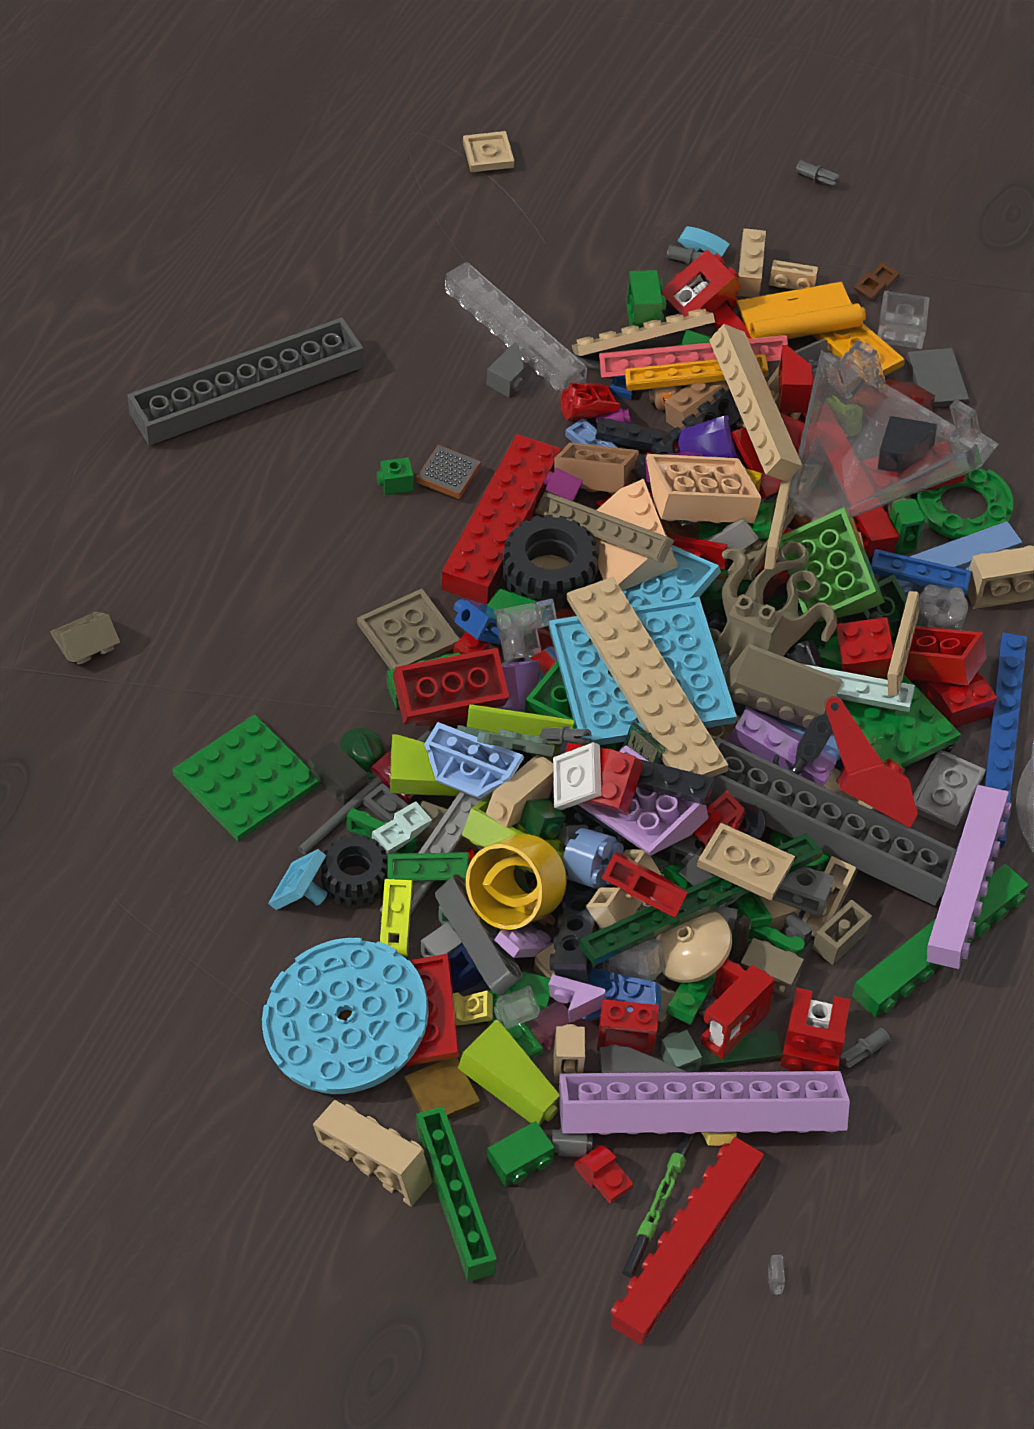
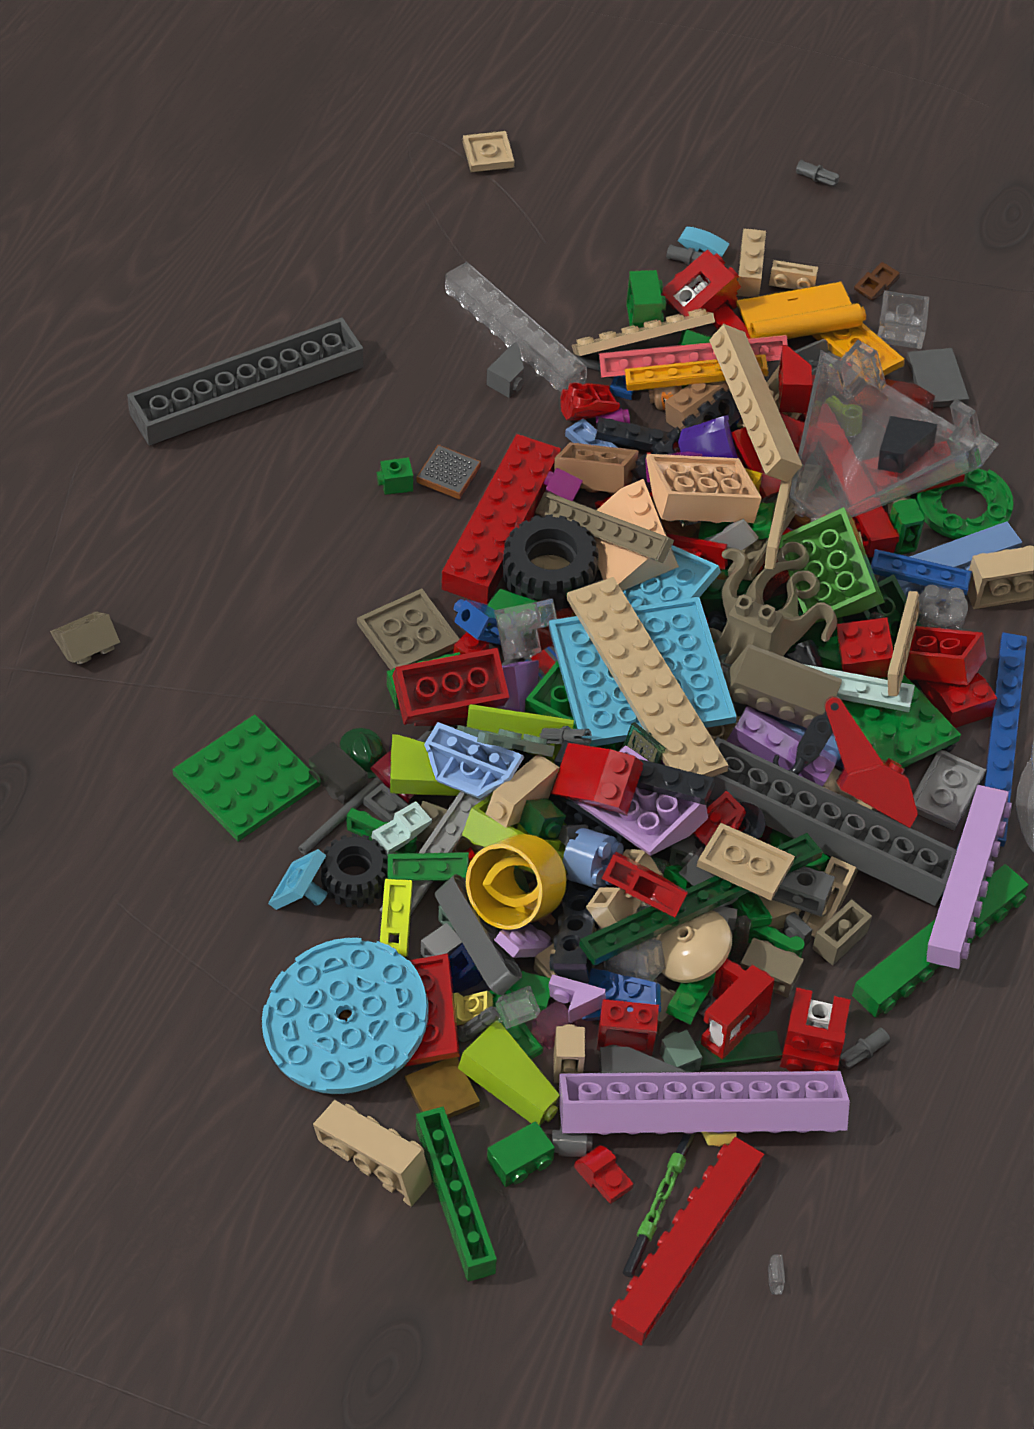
(477, 1024): none -> dark grey axle
(577, 776): white tile -> none

